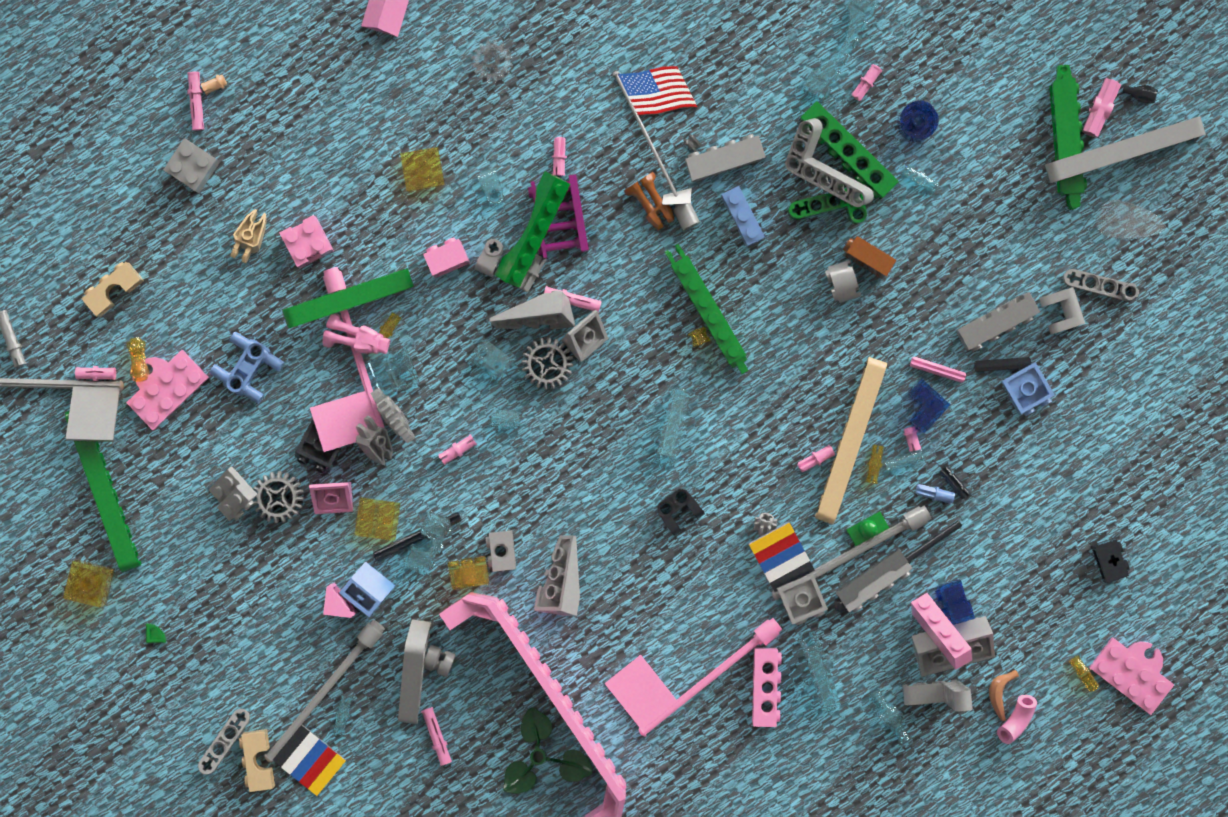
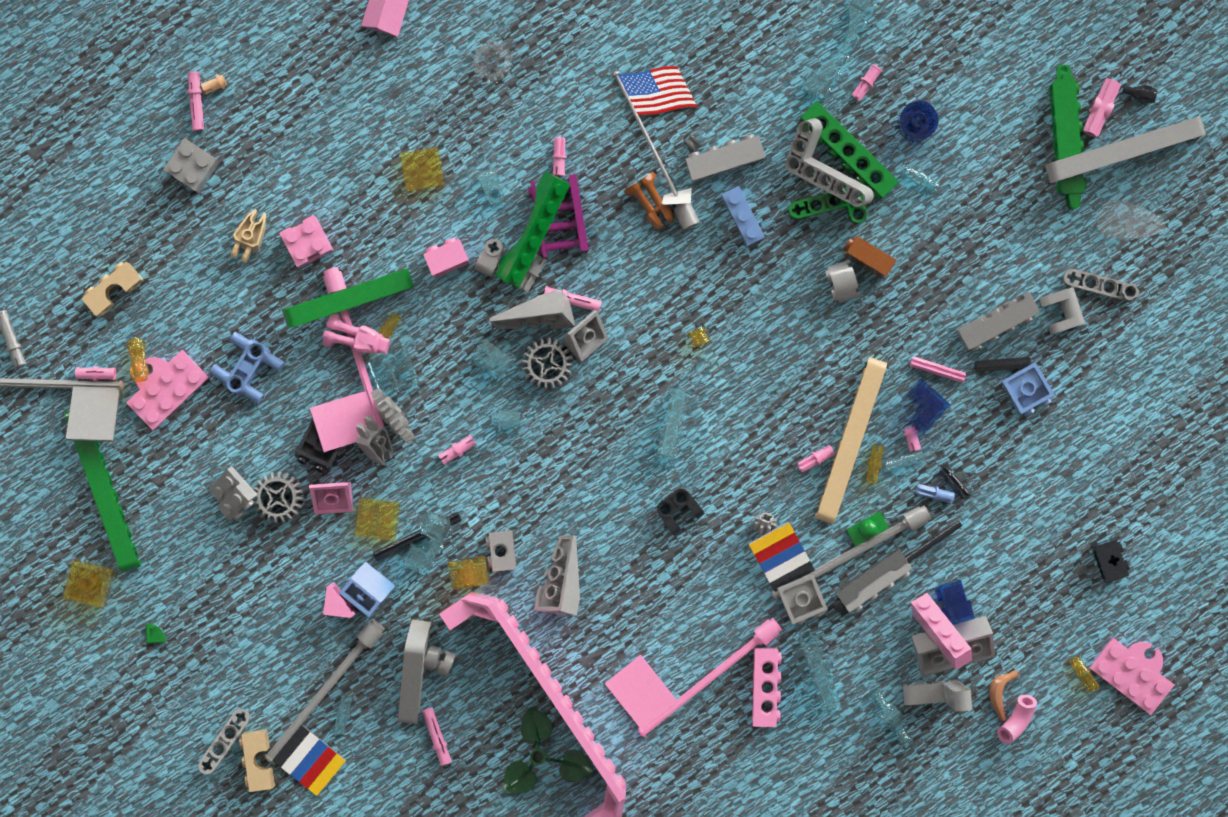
(708, 310): green hinge -> none

